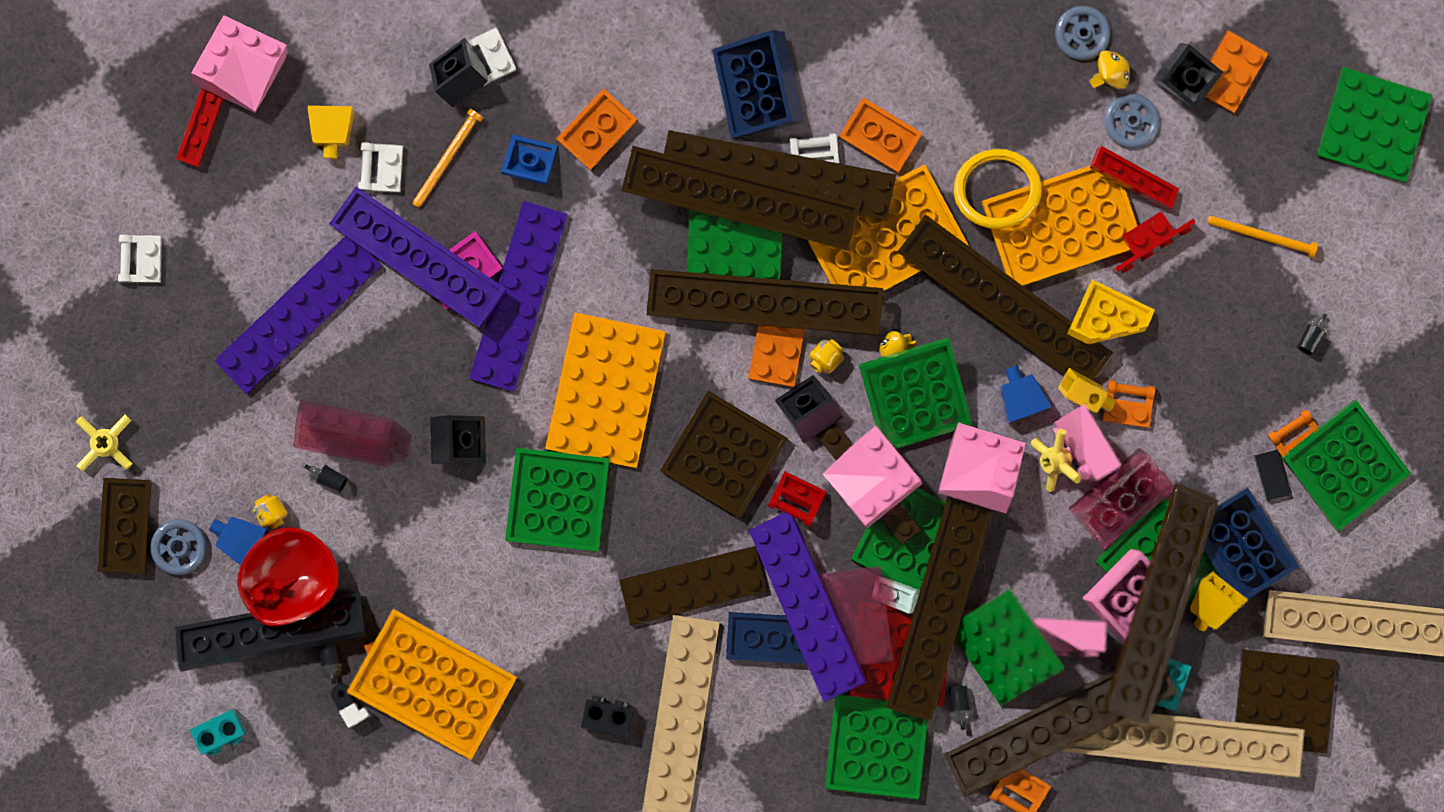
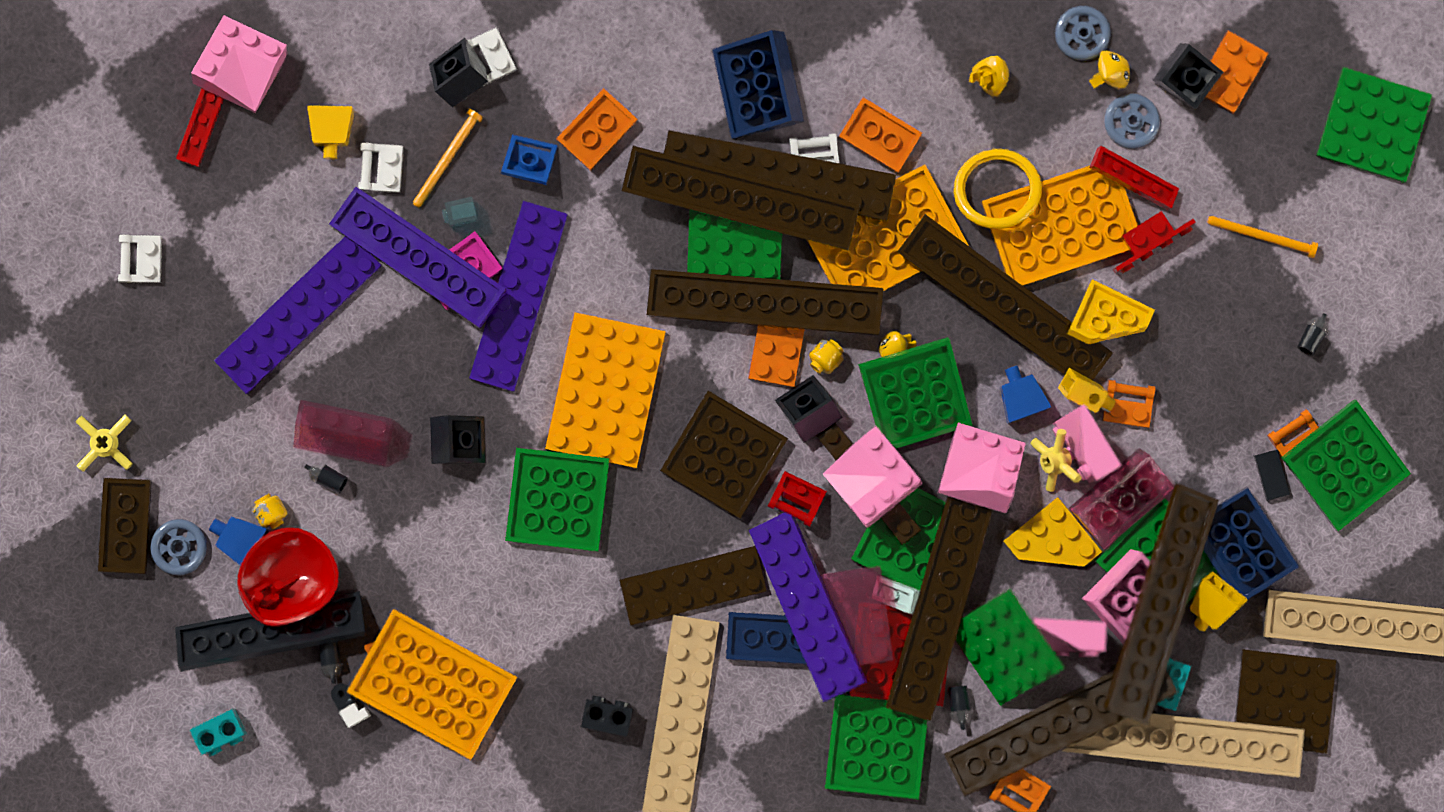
(460, 212): none -> clear light blue brick
(991, 75): none -> yellow piece
(1053, 538): none -> yellow plate

